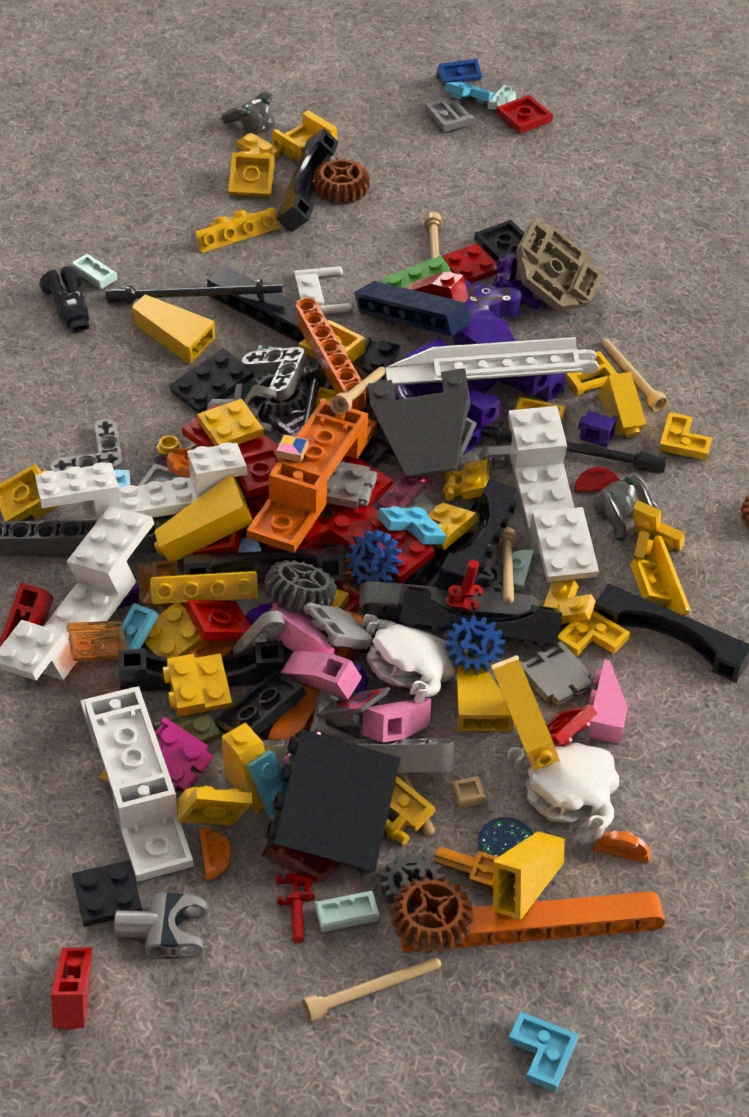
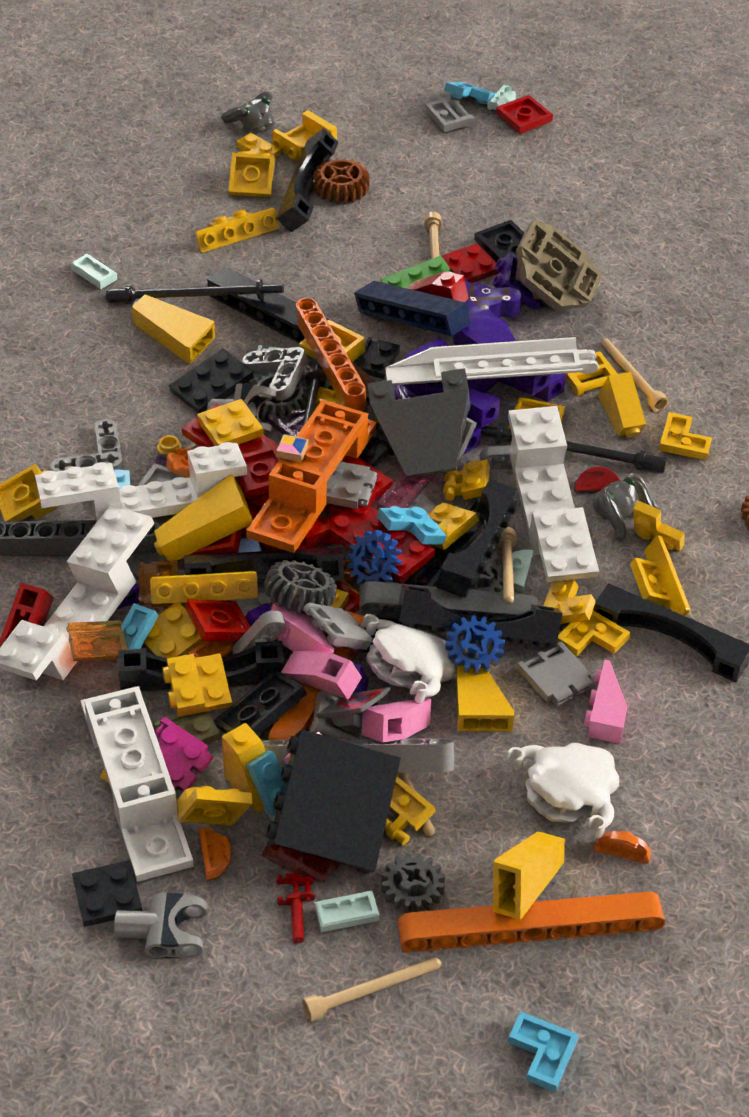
(71, 305): black piece -> none
(71, 988): red slope -> none
(309, 287): white plate -> none
(342, 401): tan piece -> none
(427, 925): dark orange gear -> none
(459, 71): blue panel -> none
(460, 594): red piece -> none
(468, 792): tan tile -> none
(478, 867): light orange connector -> none
(502, 835): dark blue tile -> none
(525, 713): yellow slope -> none
(568, 723): red plate -> none
(597, 428): dark purple brick -> none
(643, 545): yellow plate -> none

